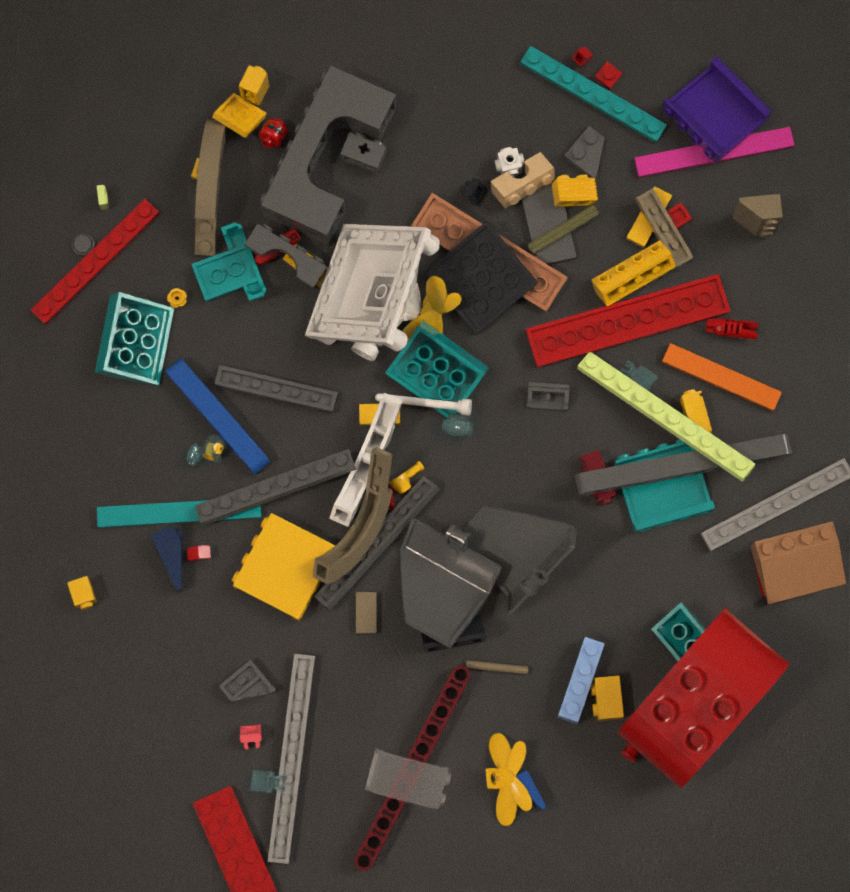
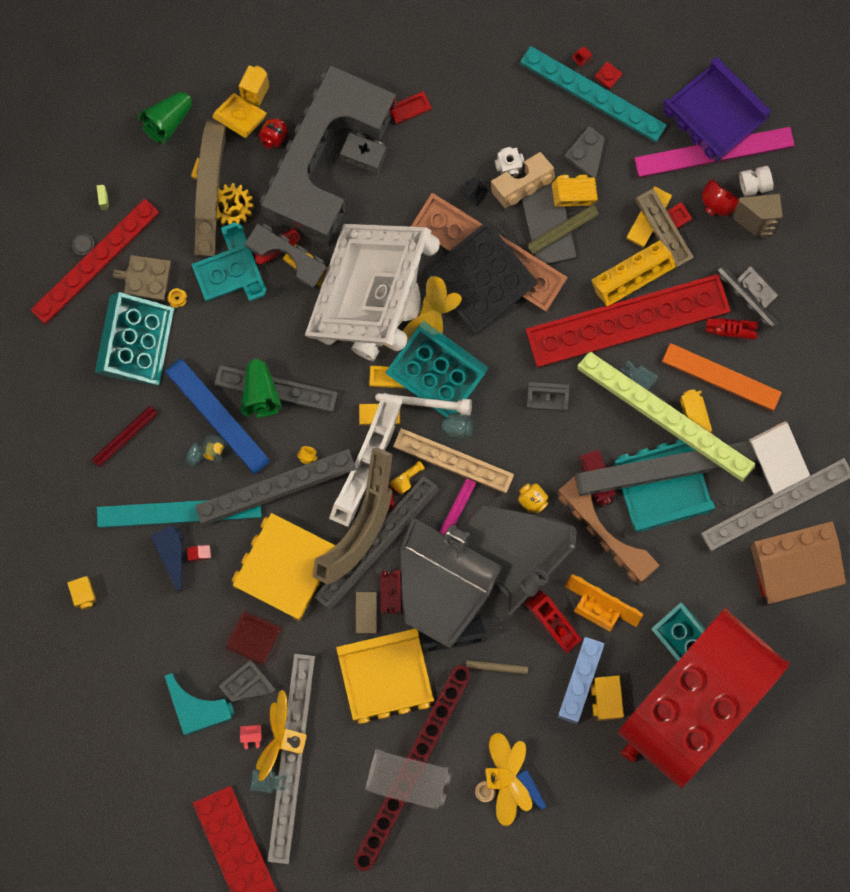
(124, 436): none -> dark red axle
(145, 277): none -> dark tan plate
(165, 116): none -> green cone
(195, 713): none -> teal arch
(239, 209): none -> yellow gear
(253, 638): none -> clear red tile
(259, 391): none -> green cone
(278, 719): none -> yellow piece
(307, 454): none -> yellow plate
(379, 378): none -> yellow tile
(385, 676): none -> yellow panel
(390, 592): none -> dark red hinge
(410, 108): none -> red tile
(453, 461): none -> tan plate
(458, 505): none -> dark pink axle
(483, 793): none -> tan plate
(533, 498): none -> yellow head
(553, 621): none -> red slope
(601, 606): none -> light orange bracket
(635, 561): none -> medium nougat arch
(718, 199): none -> red cylinder
(755, 290): none -> dark grey bracket
(756, 181): none -> white wheel
(779, 457): none -> white tile

